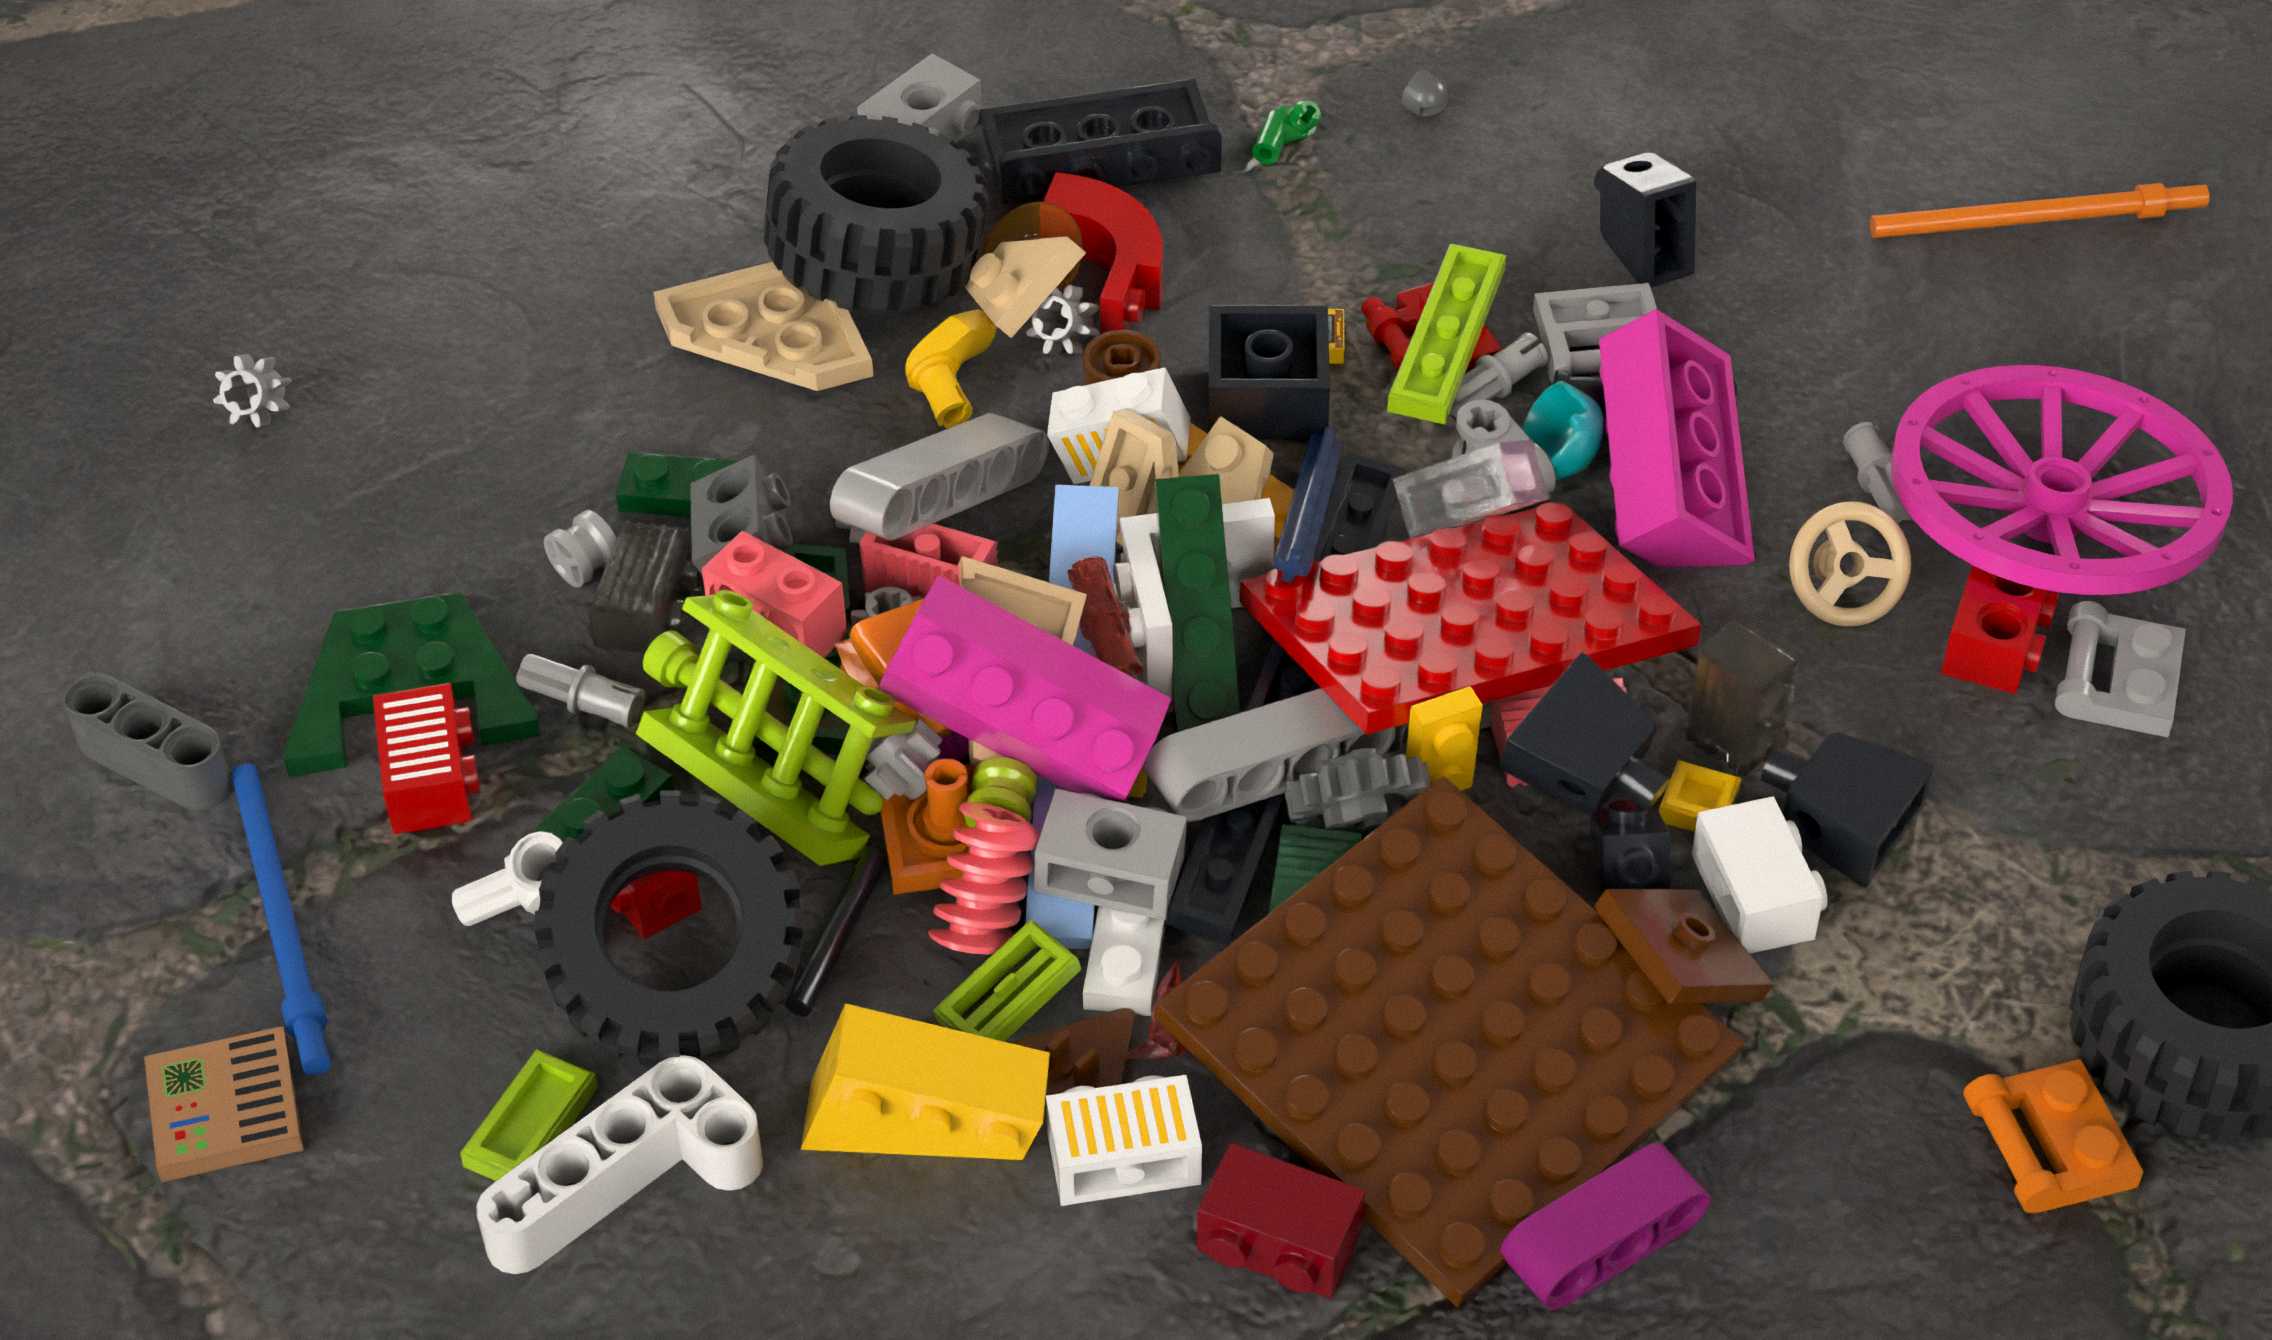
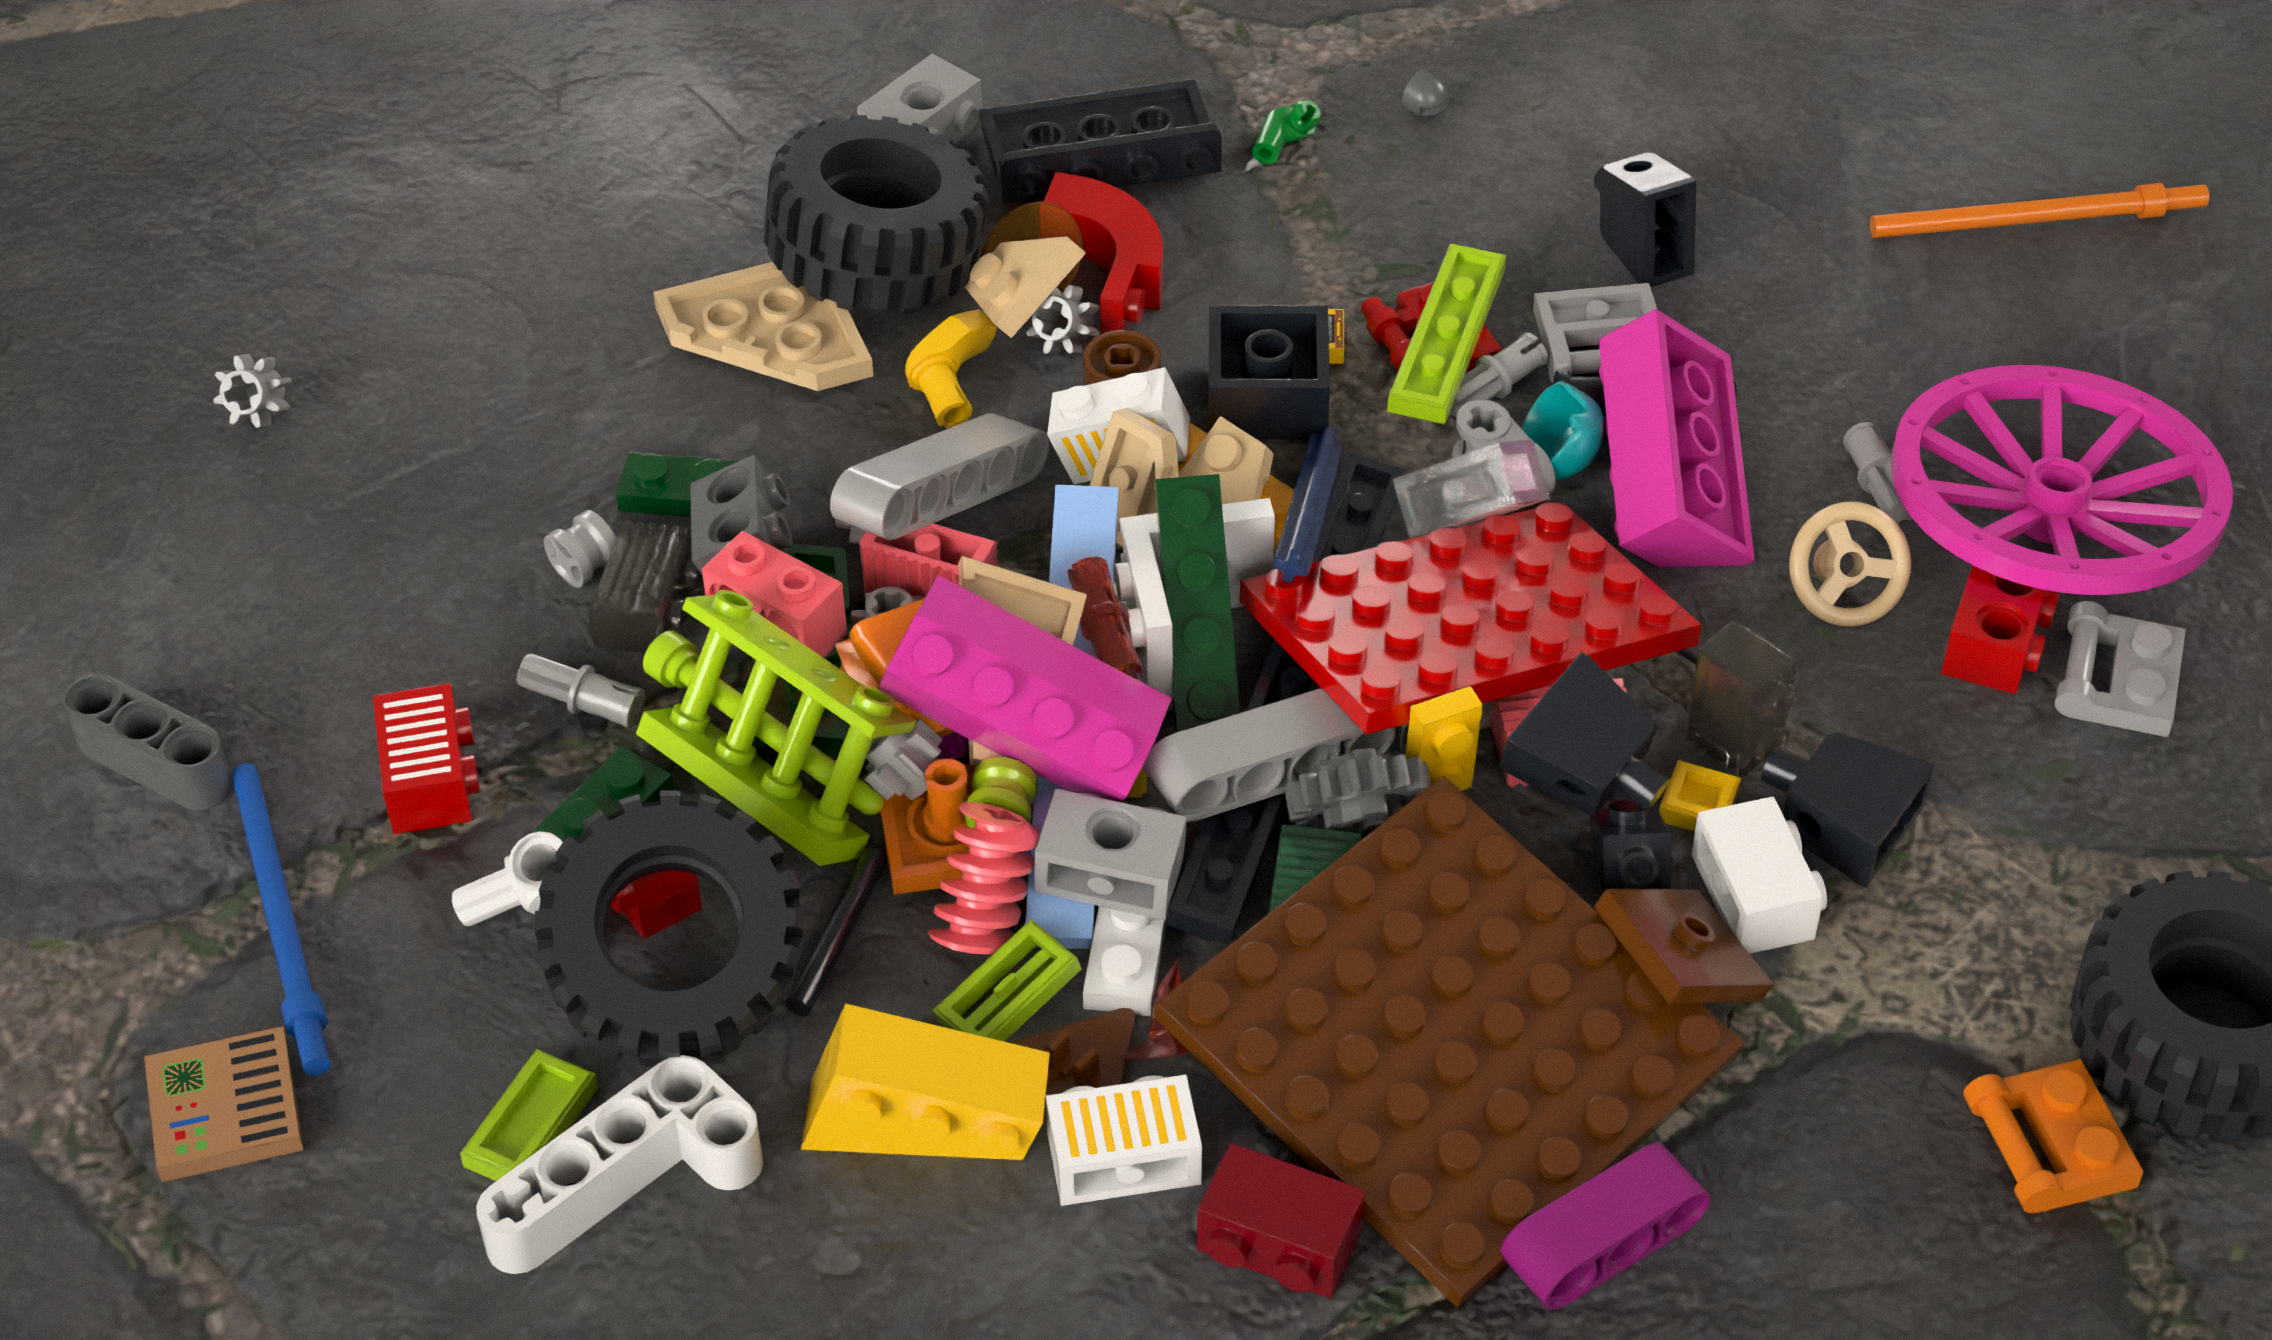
(399, 650): dark green wing -> none

